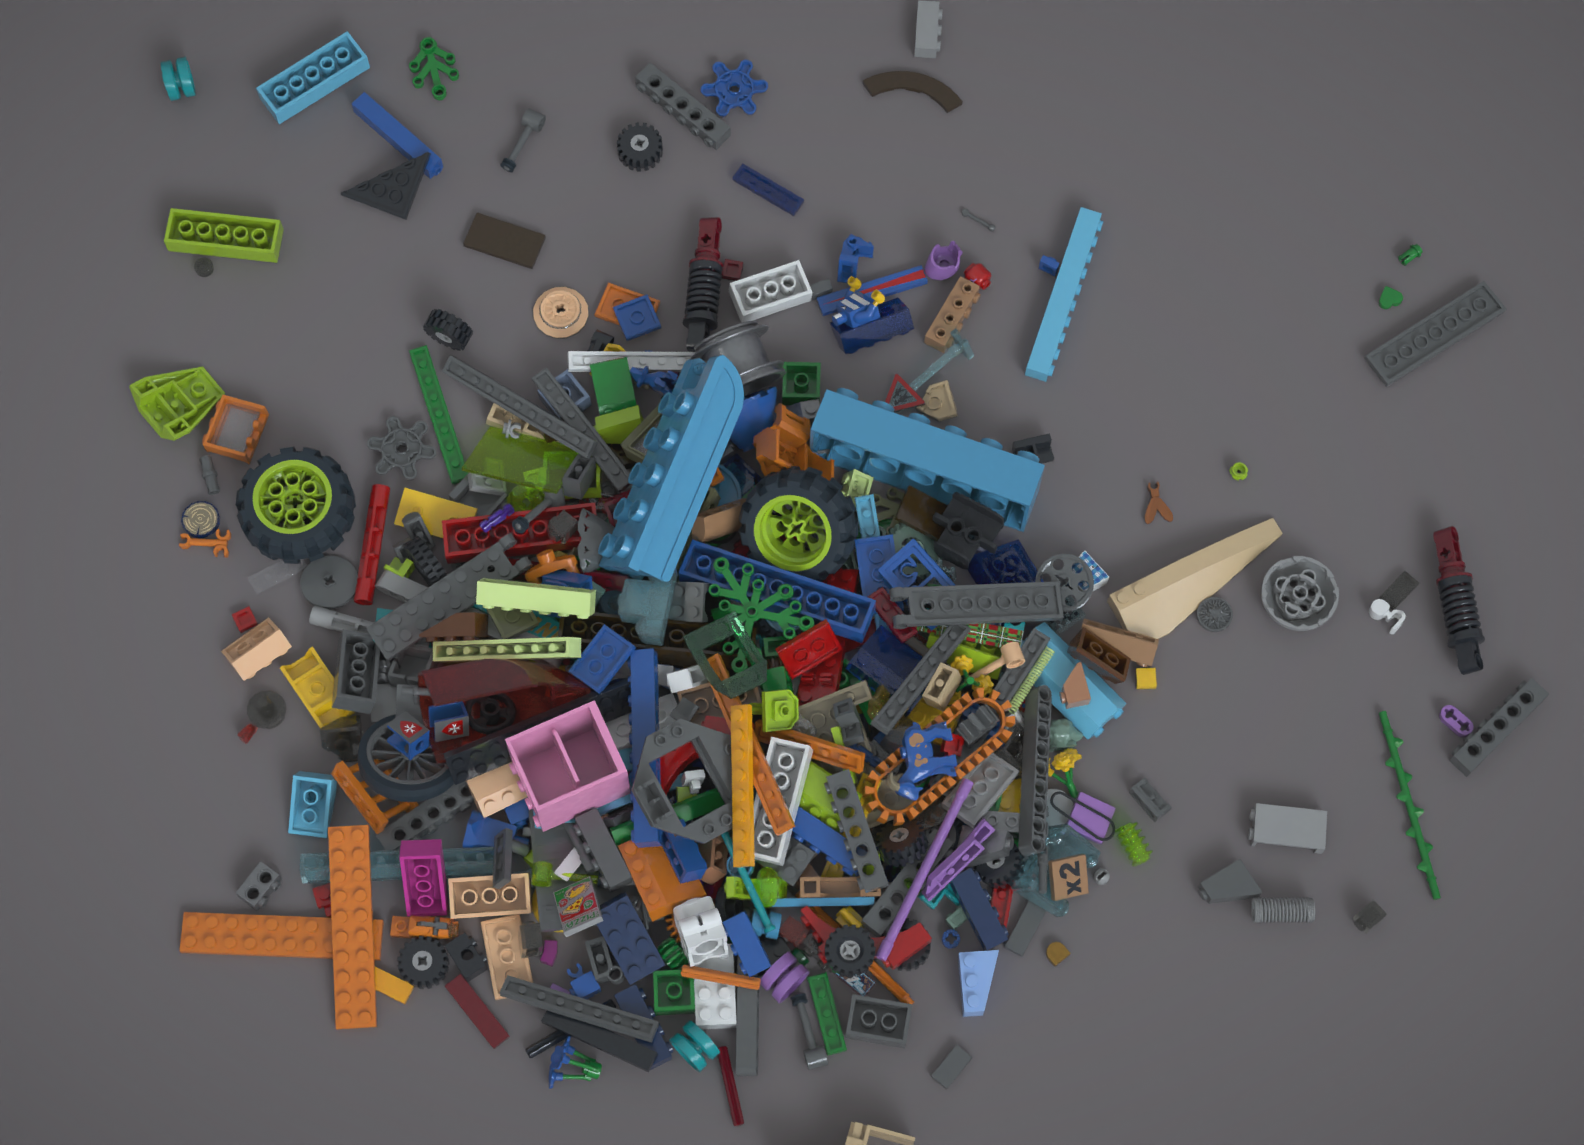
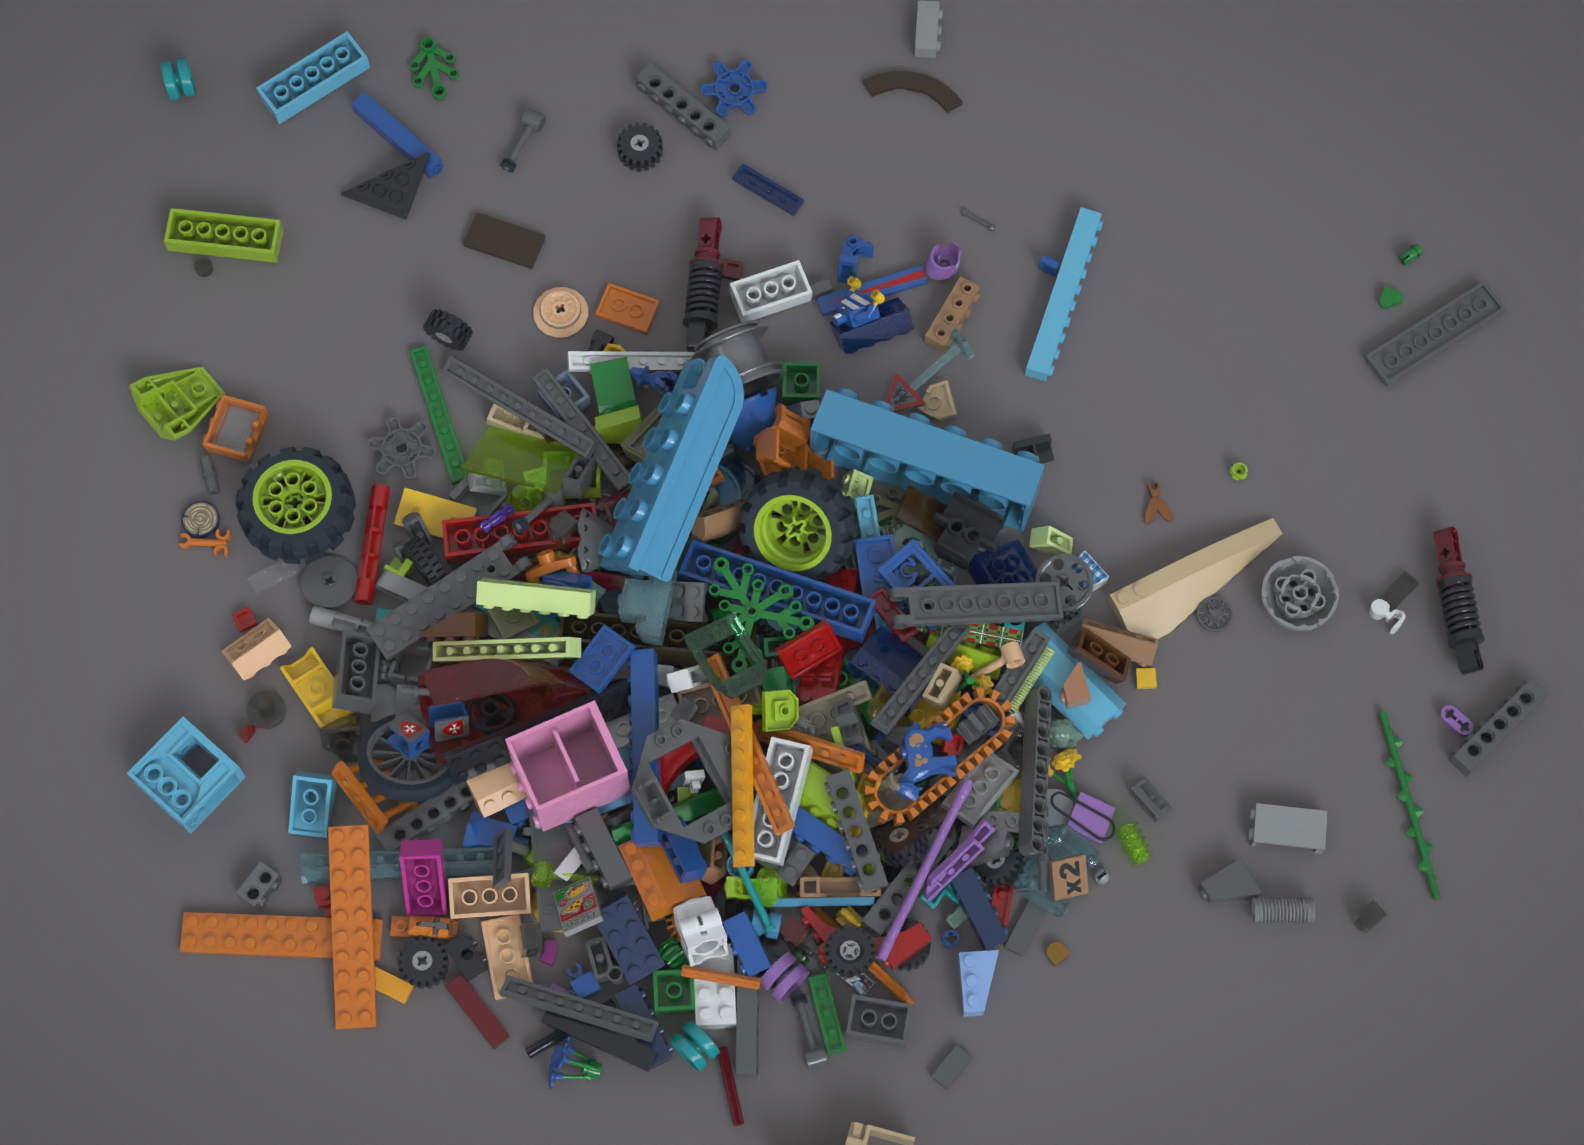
(176, 785): none -> medium azure piece
(508, 429): light grey plate -> none
(637, 317): blue tile -> none
(978, 274): red head -> none
(1050, 541): none -> yellowish green slope

